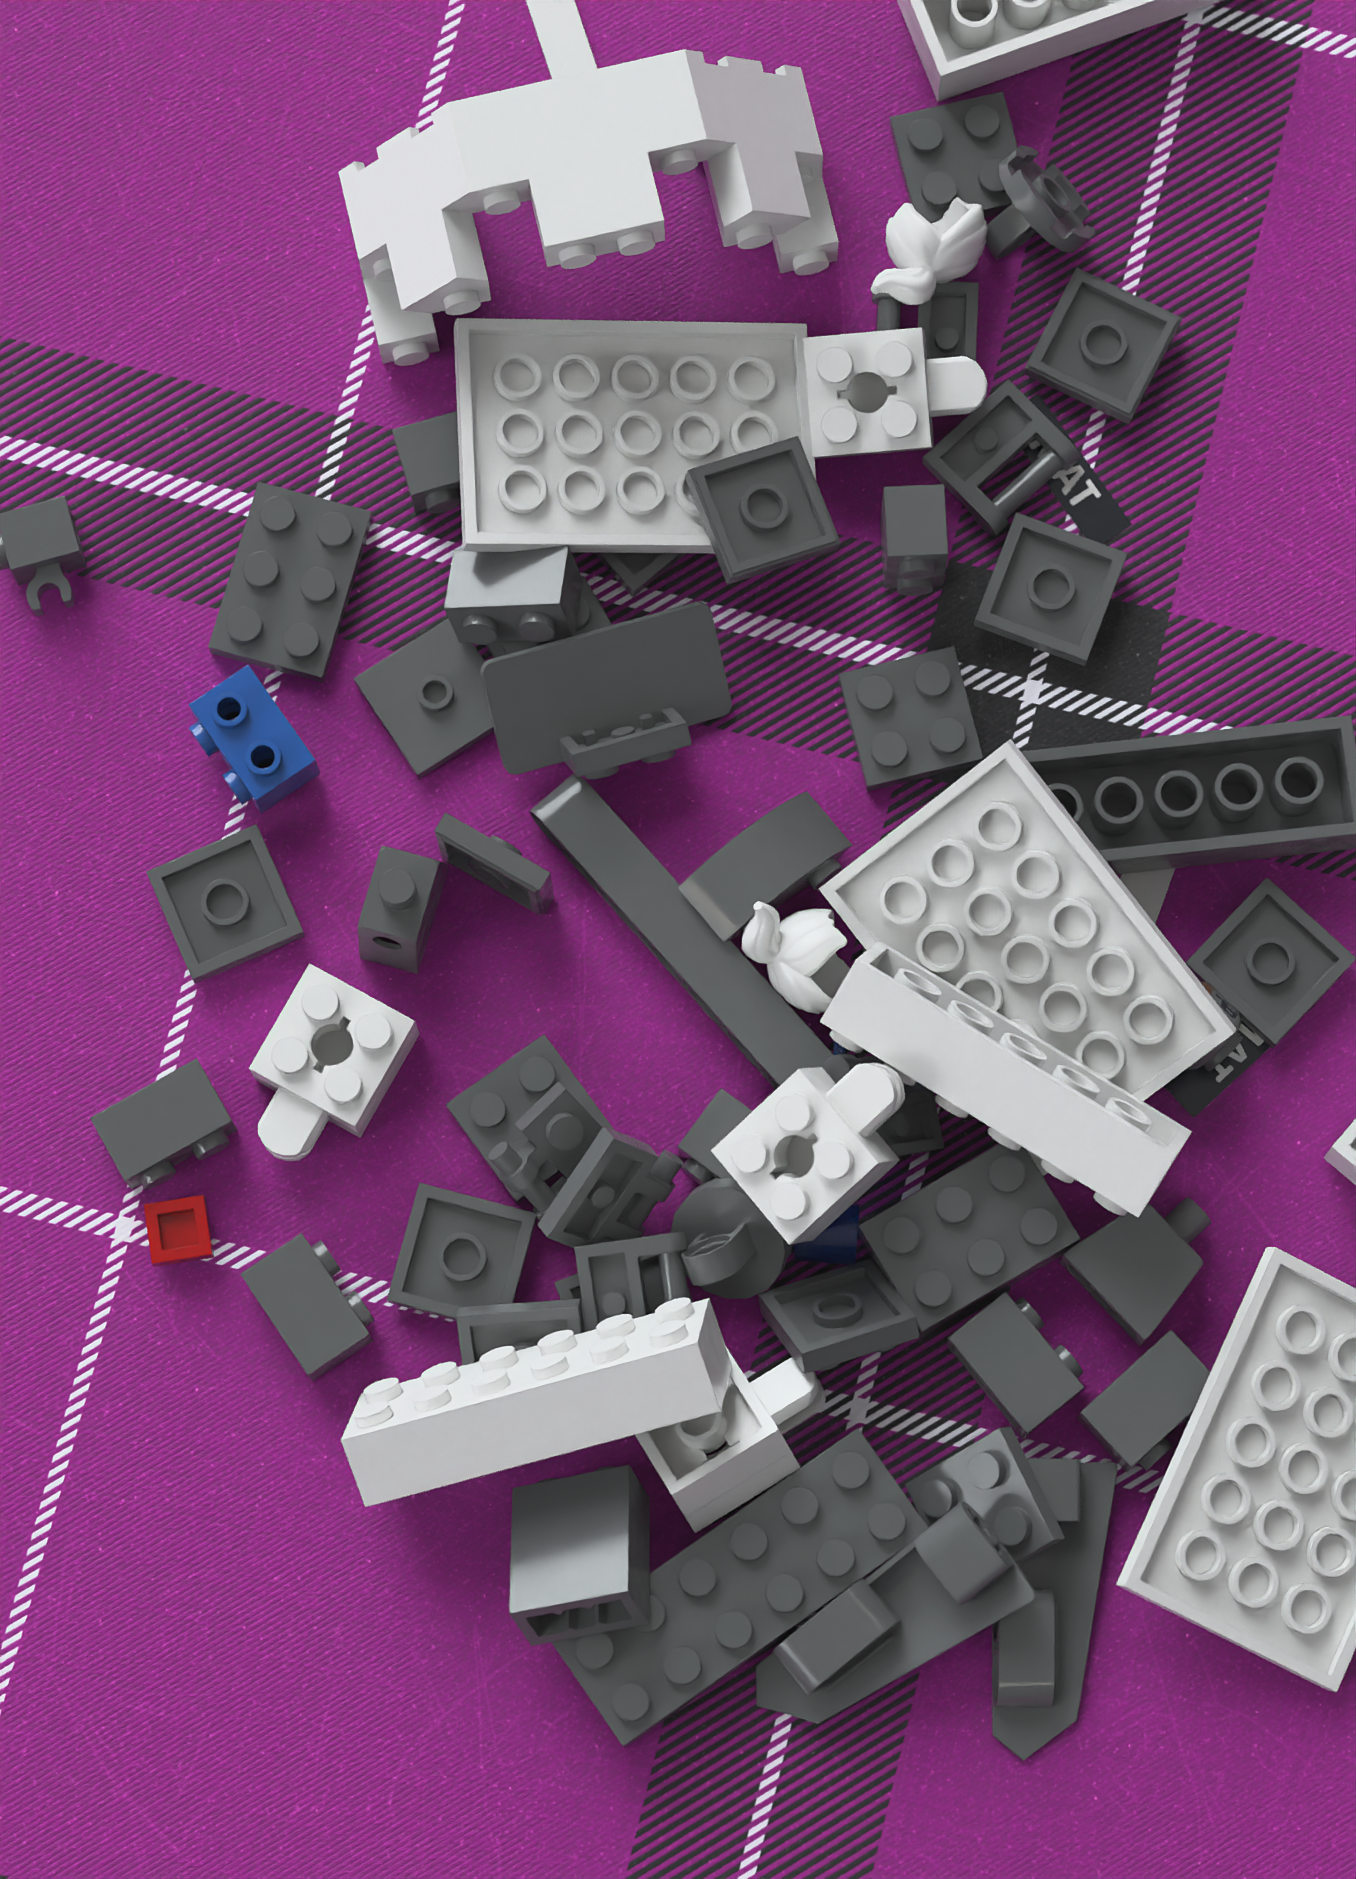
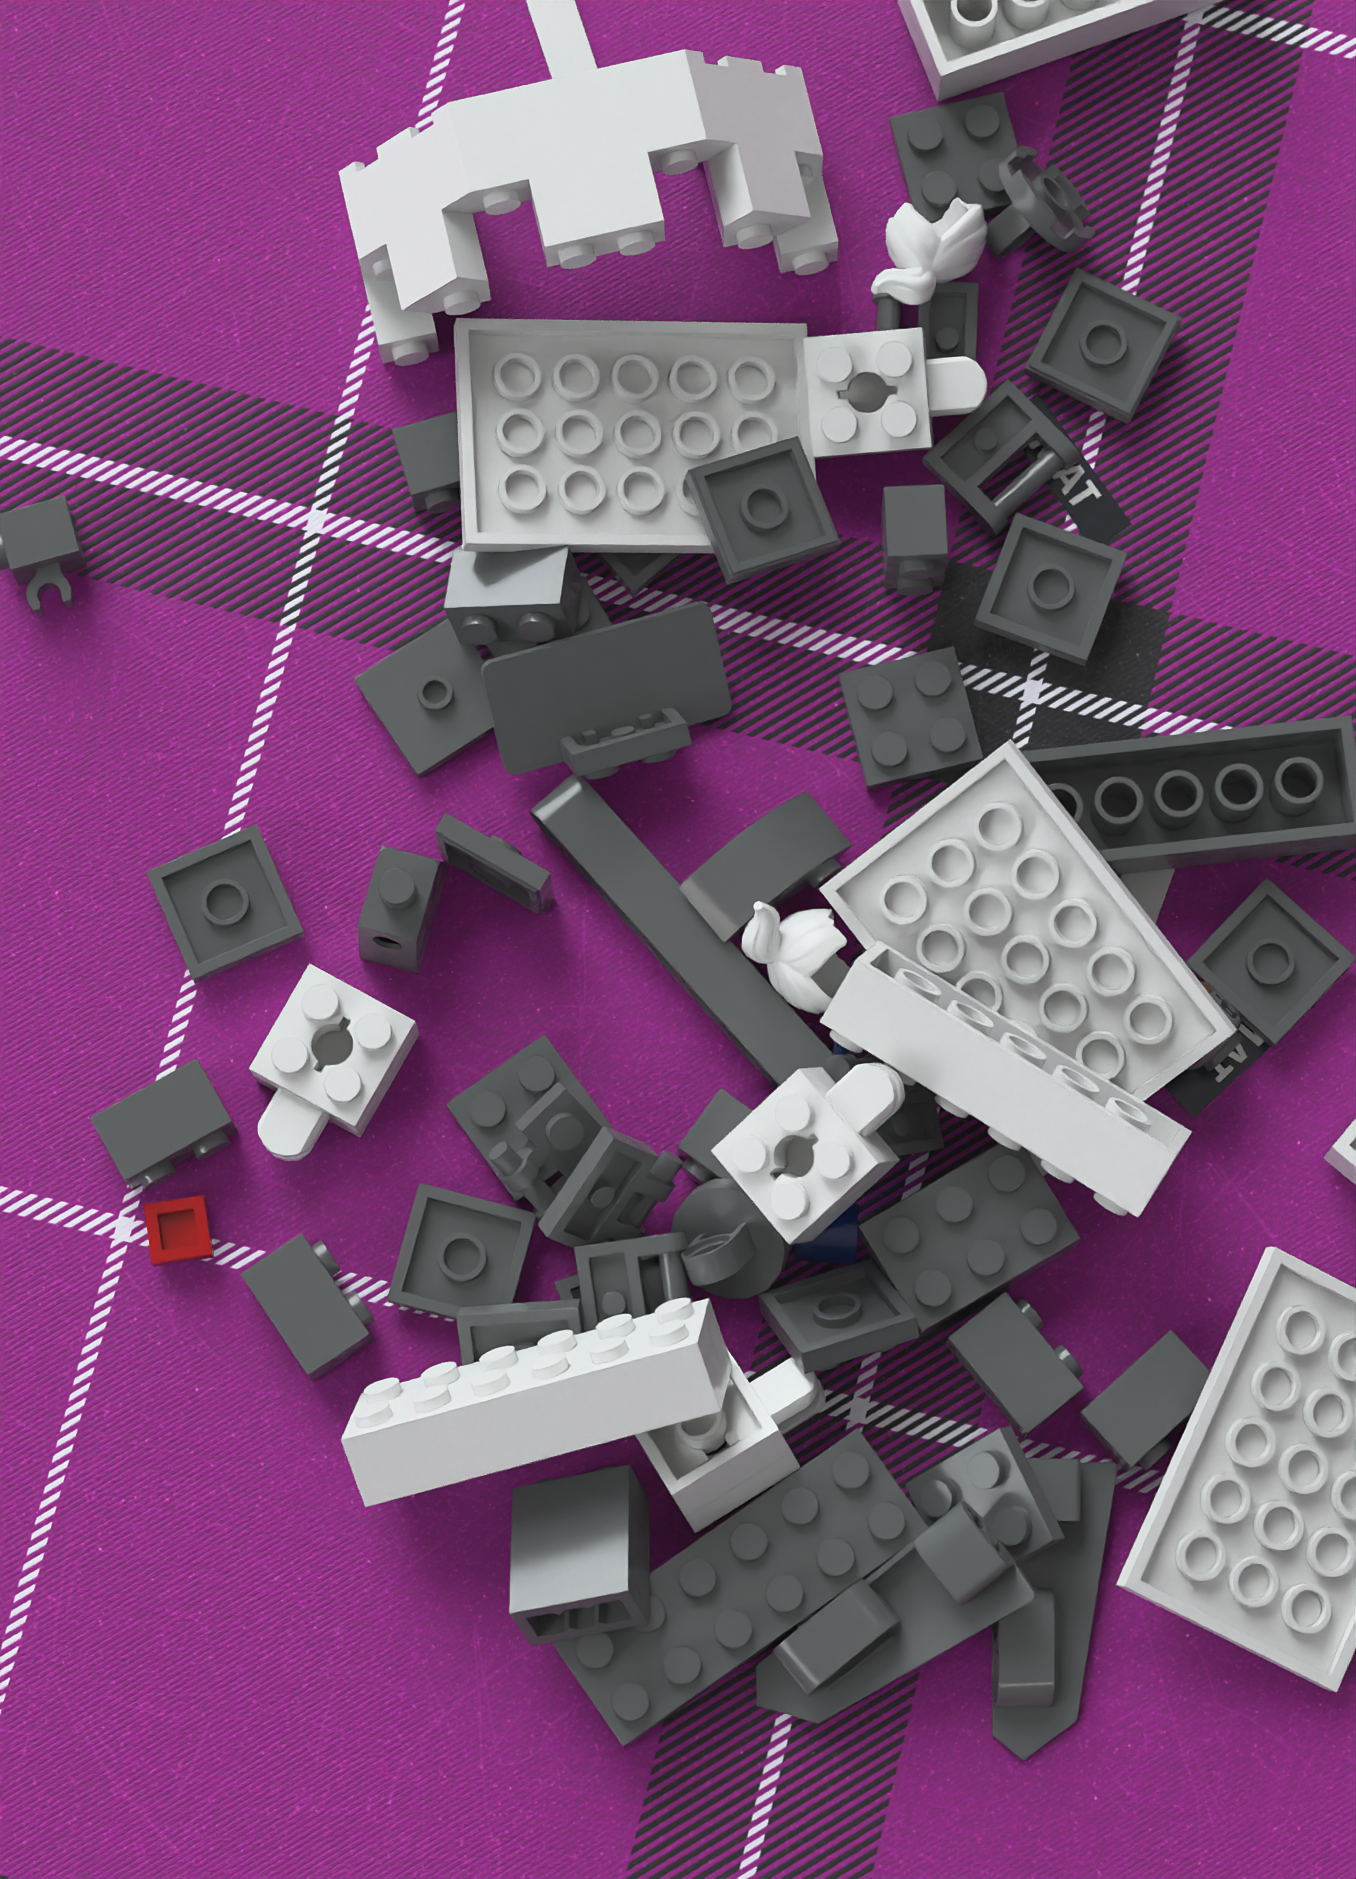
(252, 740): blue brick -> none
(290, 582): dark grey plate -> none
(1139, 1265): dark grey torso -> none

